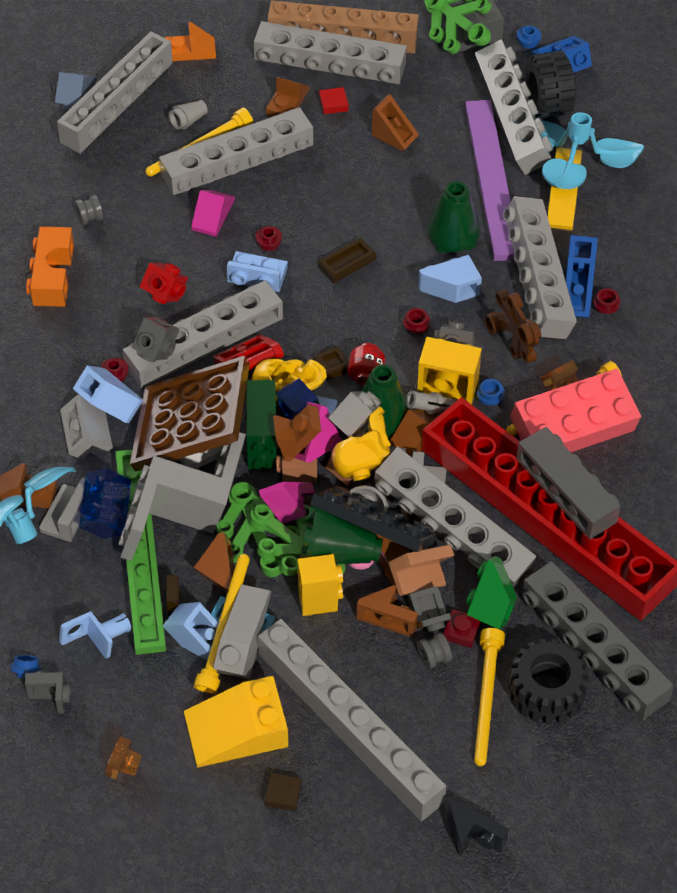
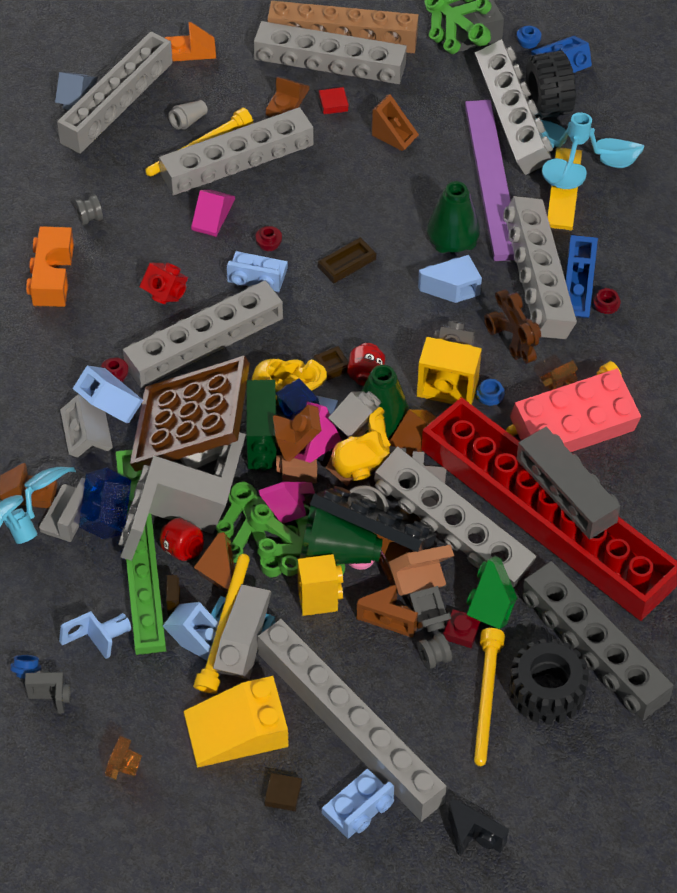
(155, 339): dark grey brick -> none
(181, 539): none -> red head
(254, 349): red plate -> none
(358, 803): none -> light blue bracket
(416, 321): dark red plate -> none
(420, 401): light grey pin -> none

